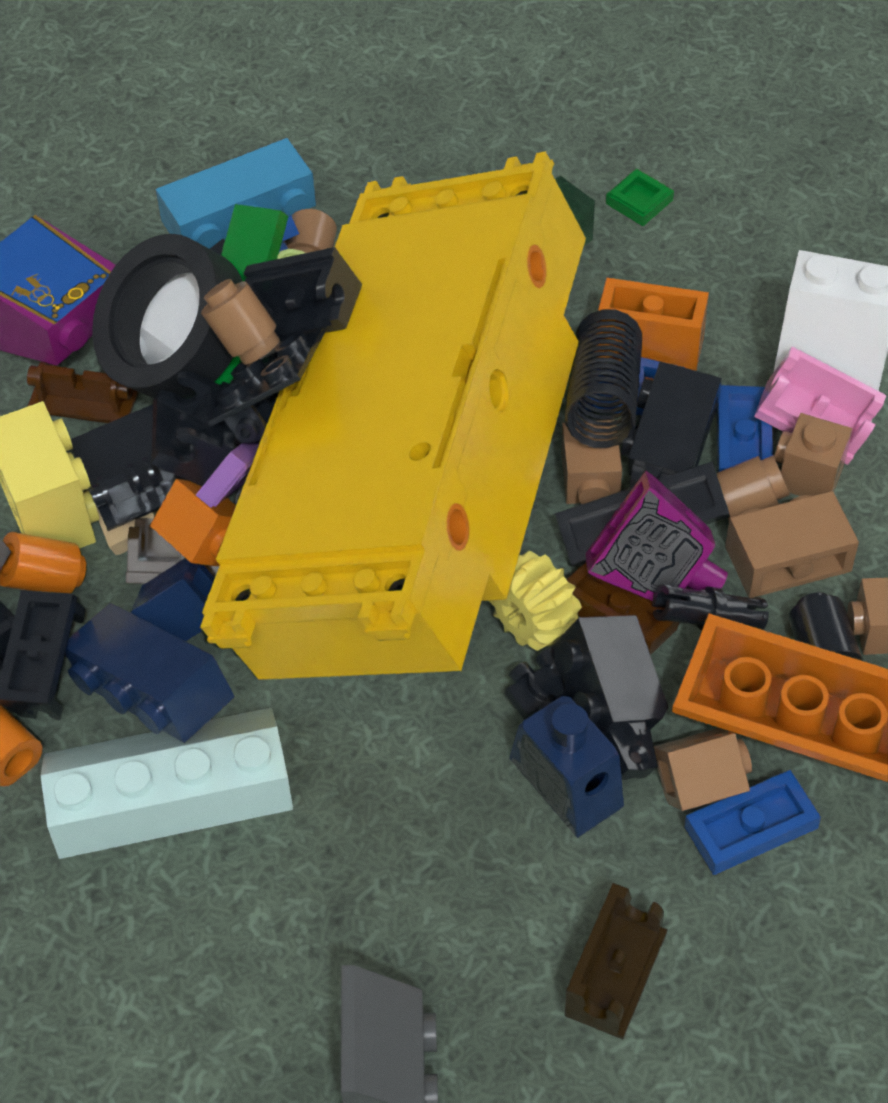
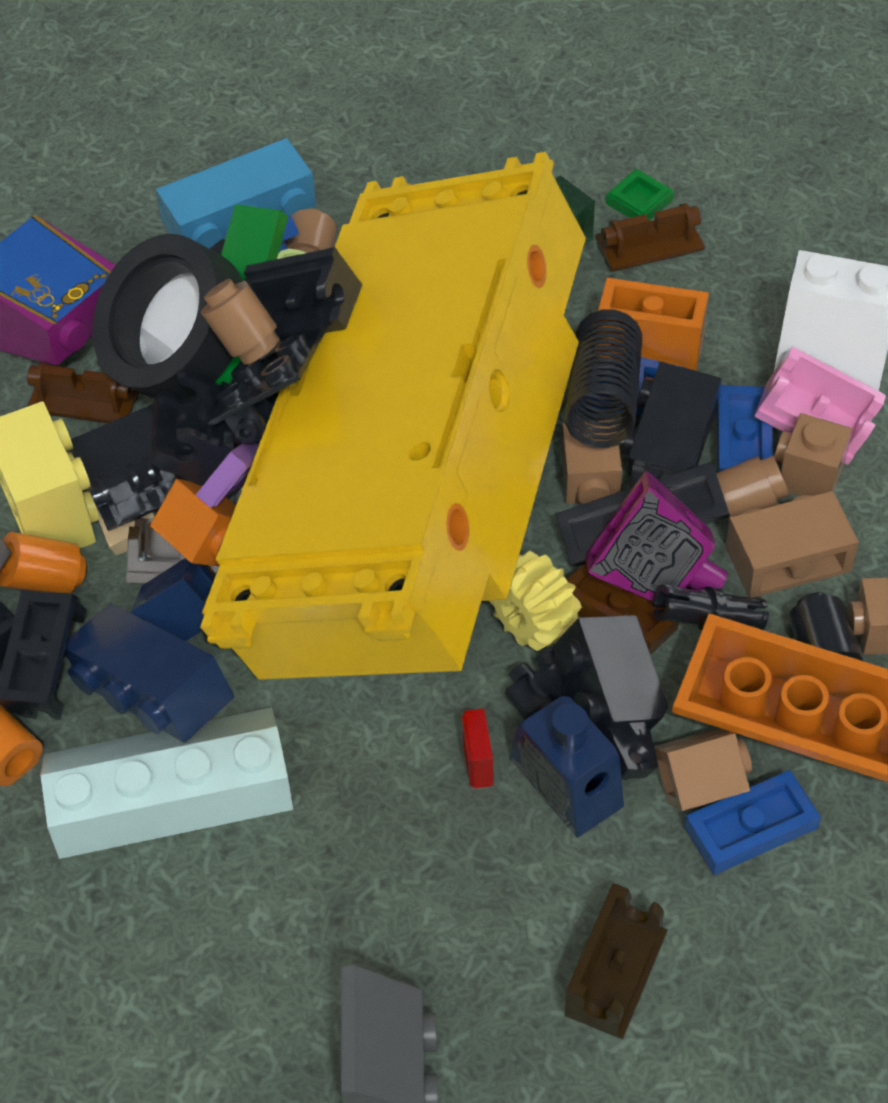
(477, 748): none -> red tile
(644, 241): none -> reddish brown hinge

